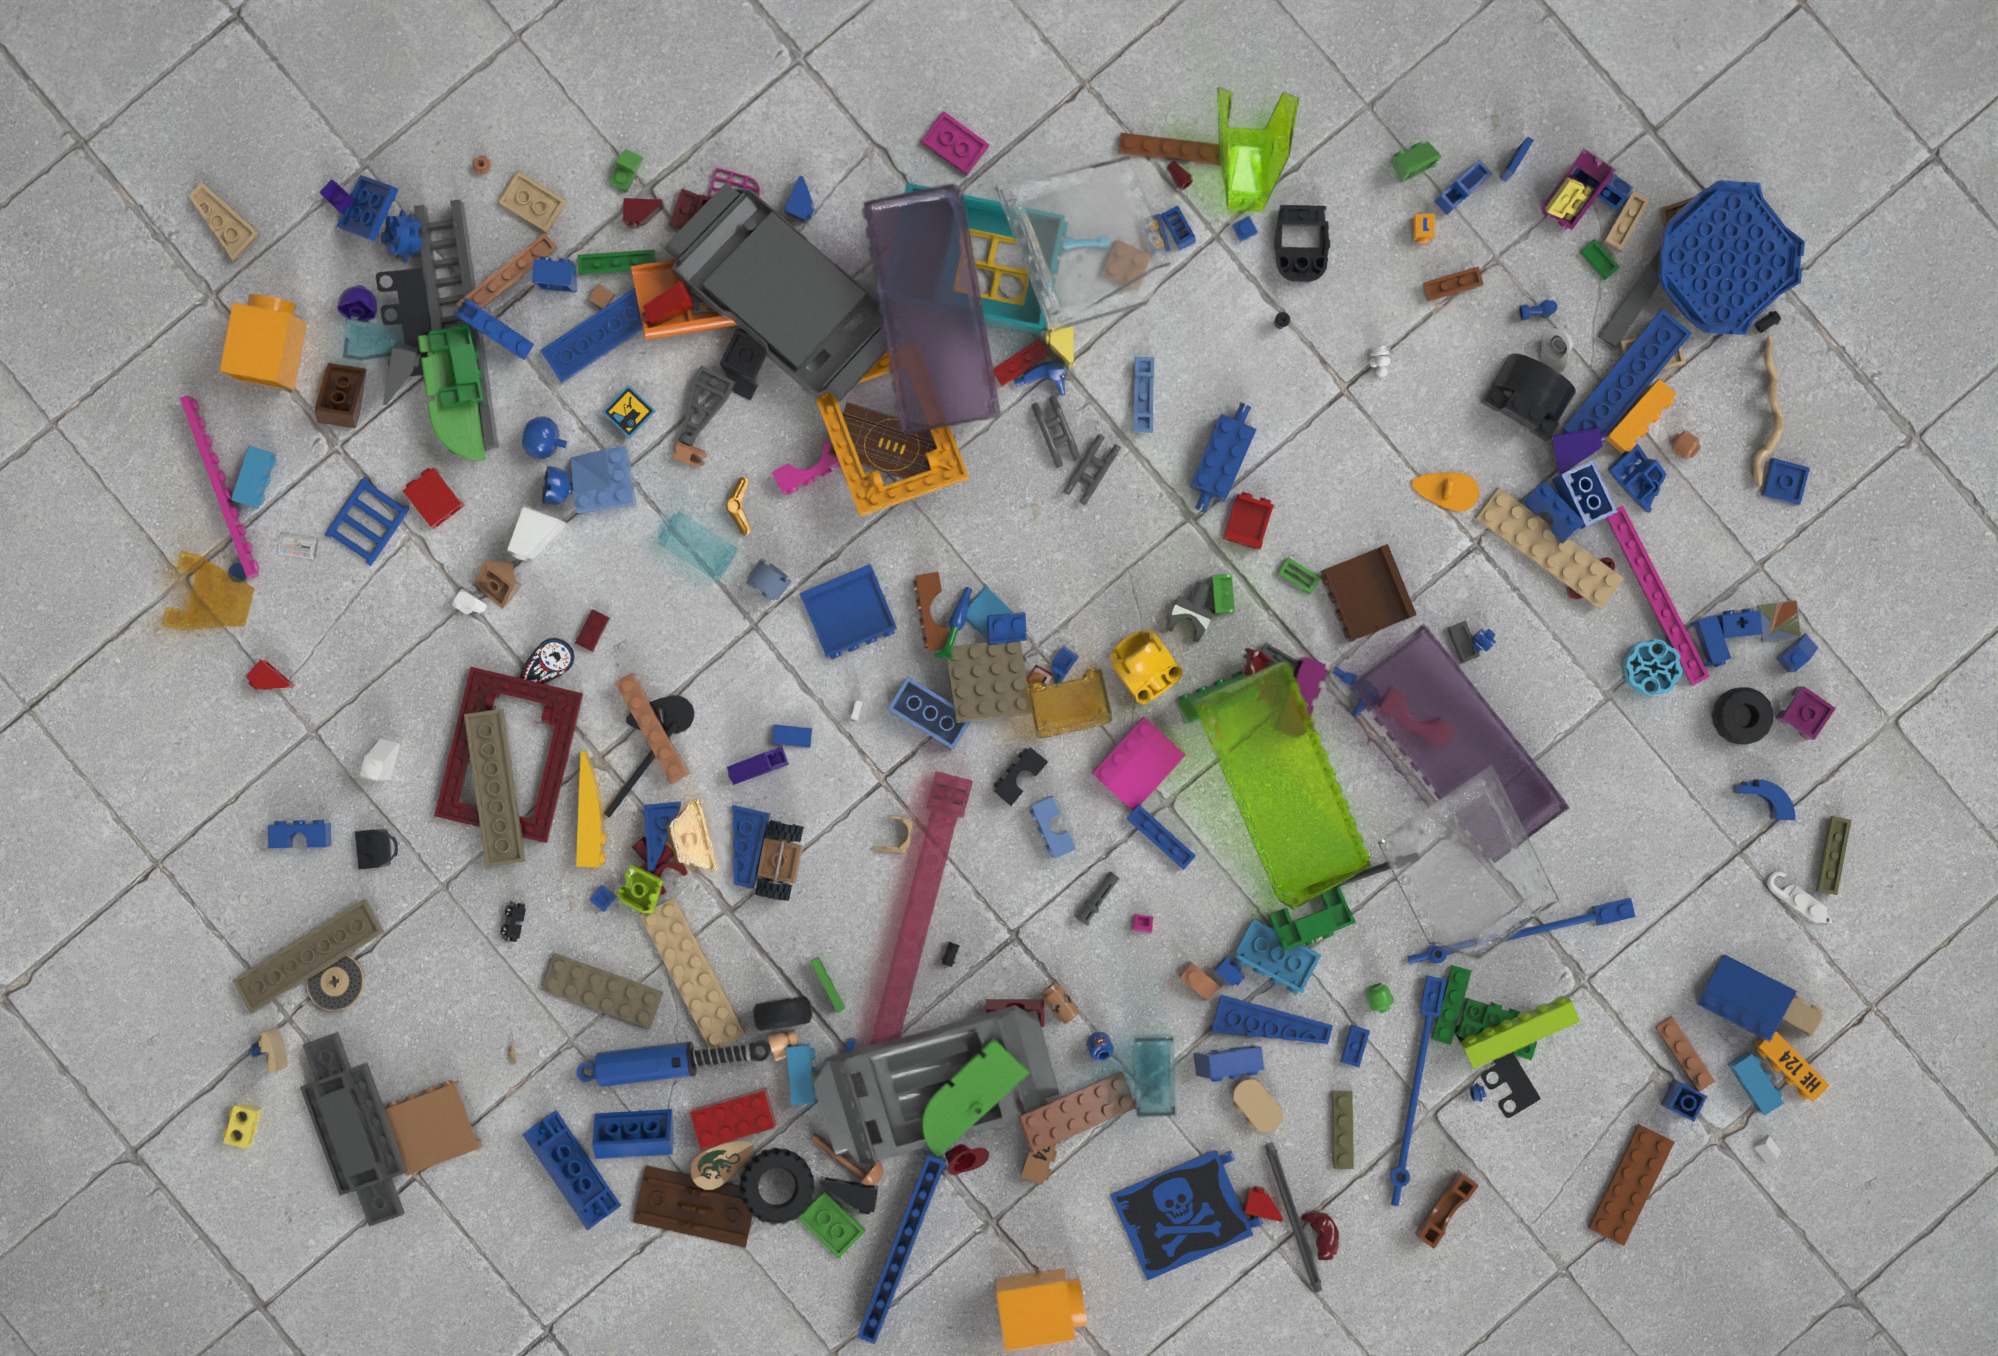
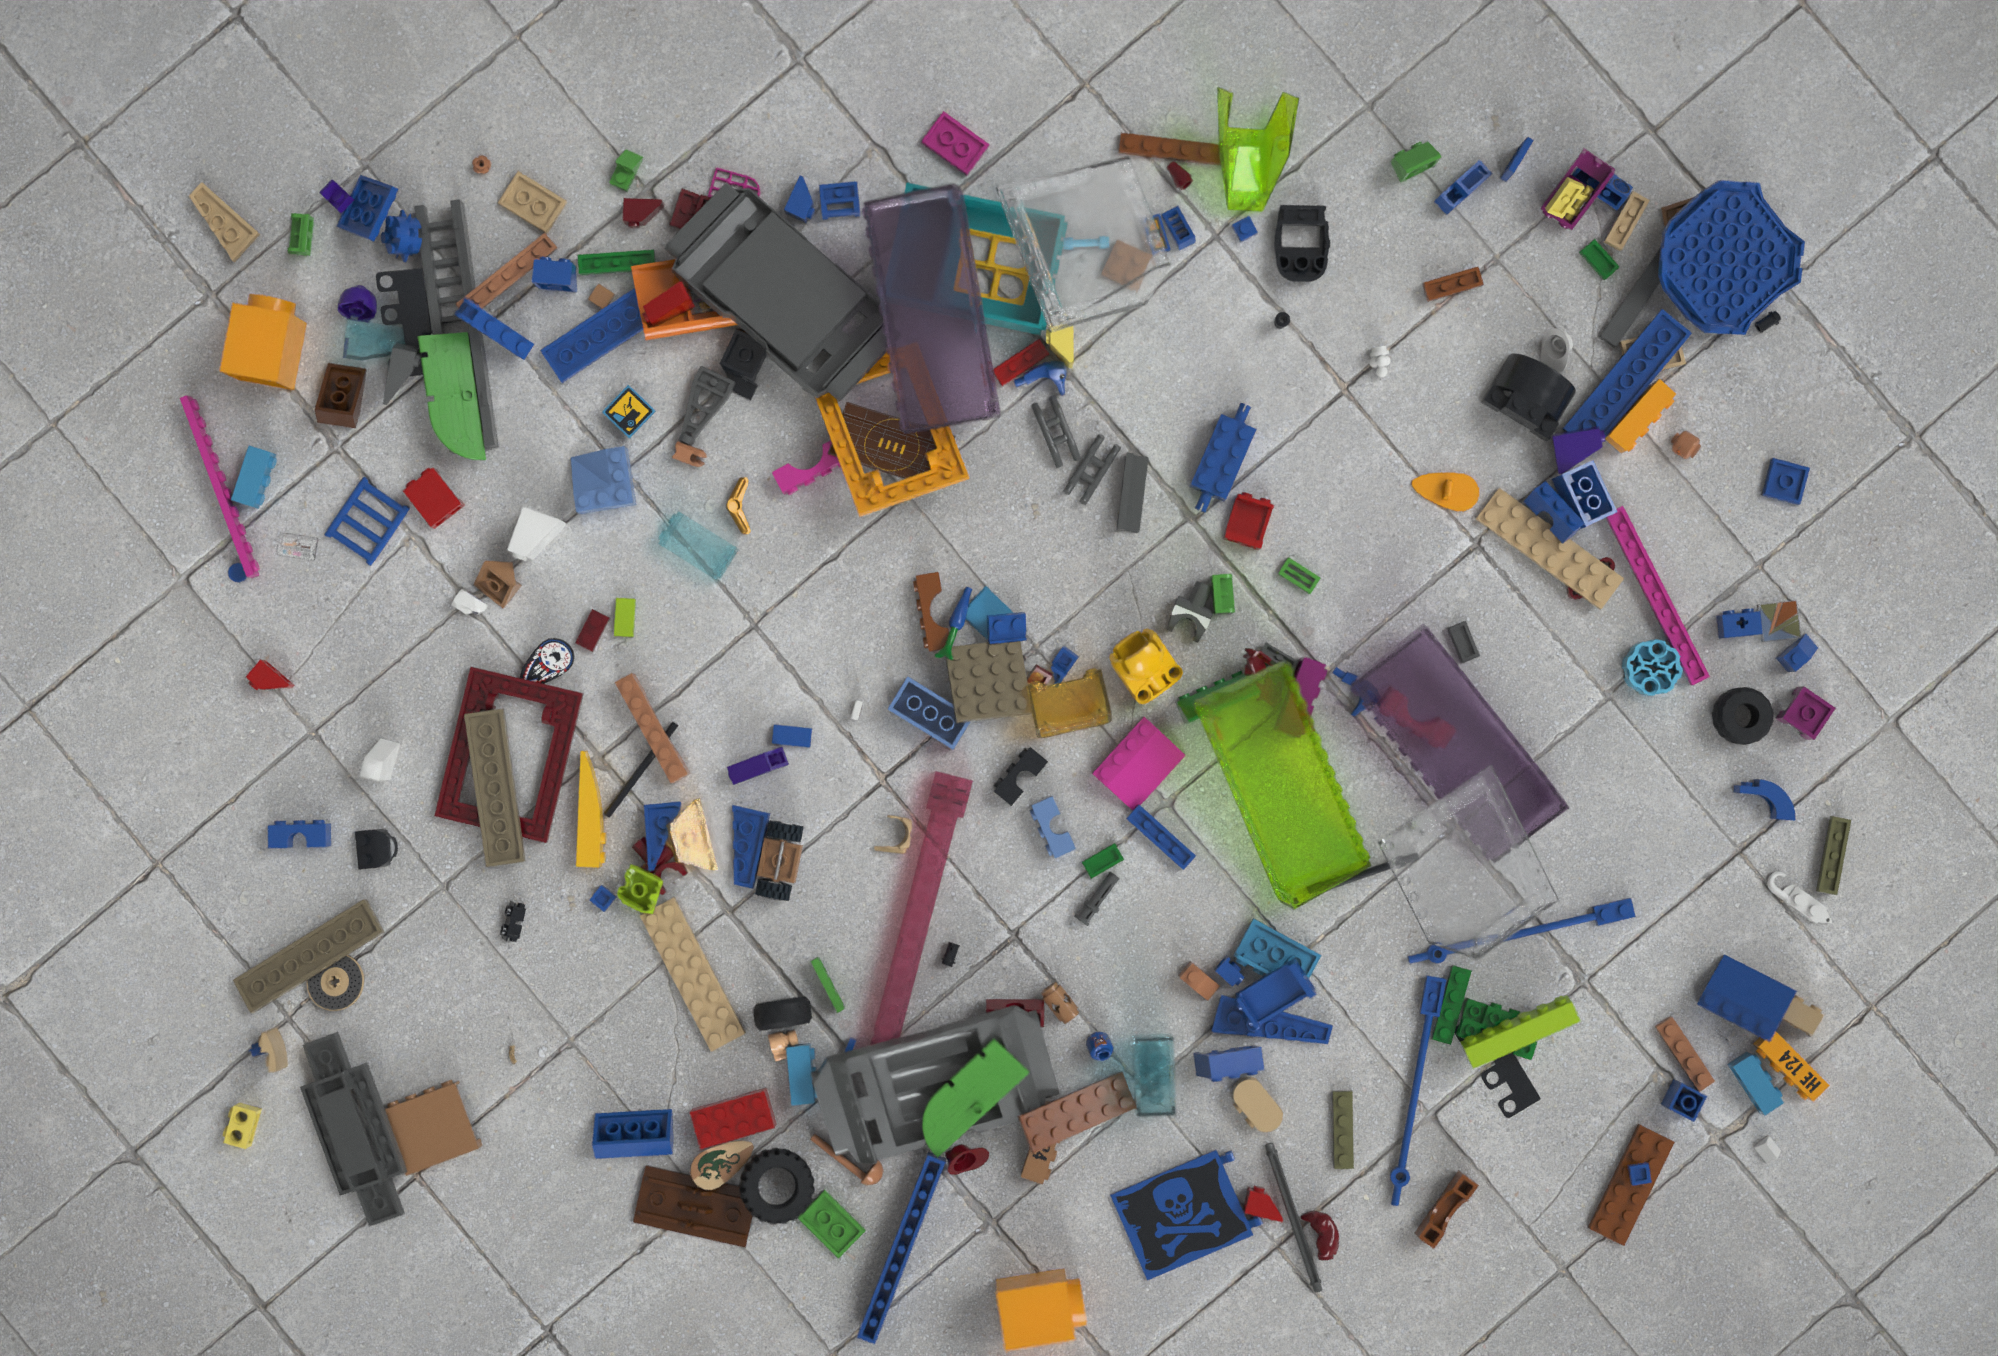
(214, 600): clear yellow wedge -> none
(301, 234): none -> bright green hinge
(463, 366): green bracket -> none
(541, 438): blue piece -> none
(556, 486): blue cylinder -> none
(571, 1170): blue slope -> none
(602, 990): dark tan plate -> none
(624, 617): none -> lime tile
(664, 1062): blue piece -> none
(667, 710): black shield -> none
(768, 579): sand blue brick -> none
(838, 194): none -> blue plate
(848, 611): blue panel -> none
(853, 1193): black slope -> none
(1102, 860): none -> green tile
(1132, 493): none -> dark grey panel
(1142, 923): dark pink slope -> none
(1143, 394): medium blue slope -> none
(1274, 993): none -> blue panel
(1316, 925): green bracket -> none
(1354, 1046): blue plate -> none
(1368, 593): reddish brown panel -> none
(1379, 997): bright green head -> none
(1423, 228): light orange brick -> none
(1477, 1092): blue plate -> none
(1484, 640): blue gear -> none
(1545, 309): blue leg -> none
(1638, 476): blue slope -> none
(1639, 1173): none -> blue plate
(1712, 640): blue brick -> none
(1777, 414): tan animal -> none

